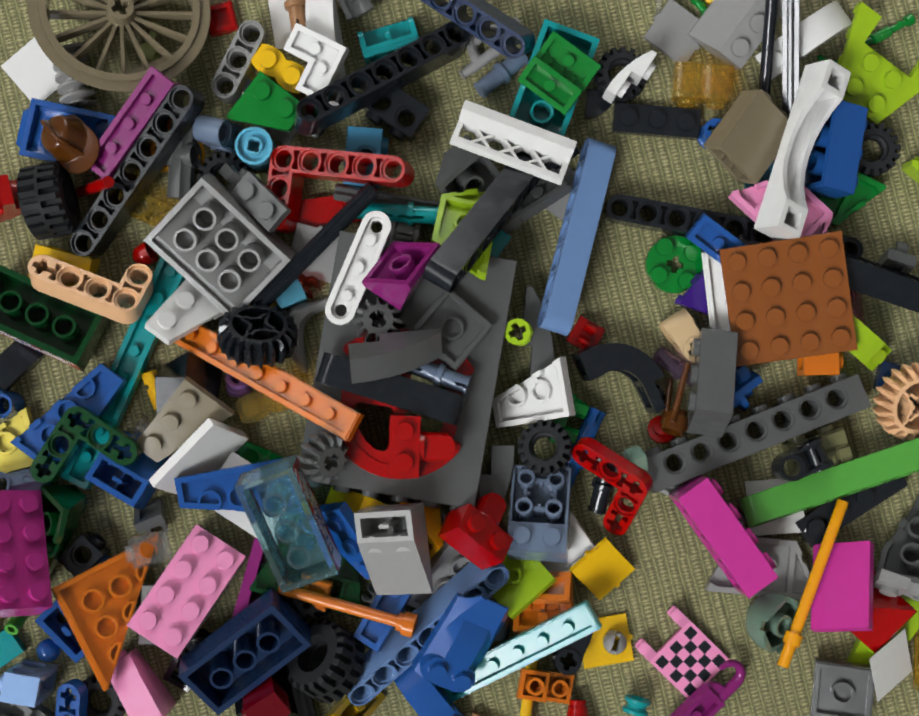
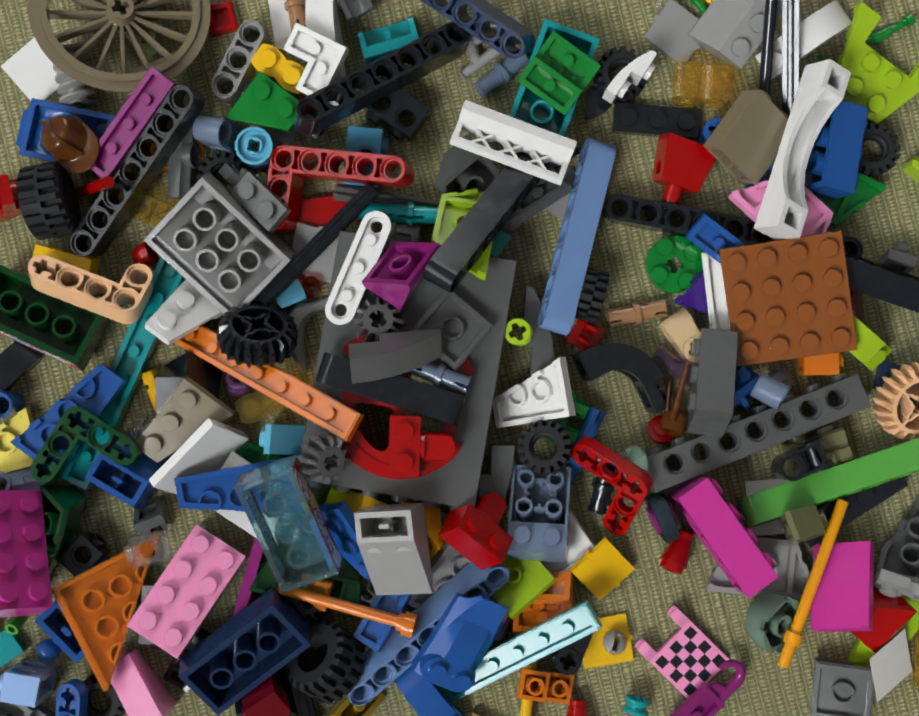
(282, 438): none -> medium azure slope
(592, 295): none -> black tyre
(636, 313): none -> medium nougat pin
(662, 517): none -> black wheel
(677, 554): none -> red cone
(680, 166): none -> red torso
(773, 388): none -> sand blue piece
(803, 524): none -> olive slope

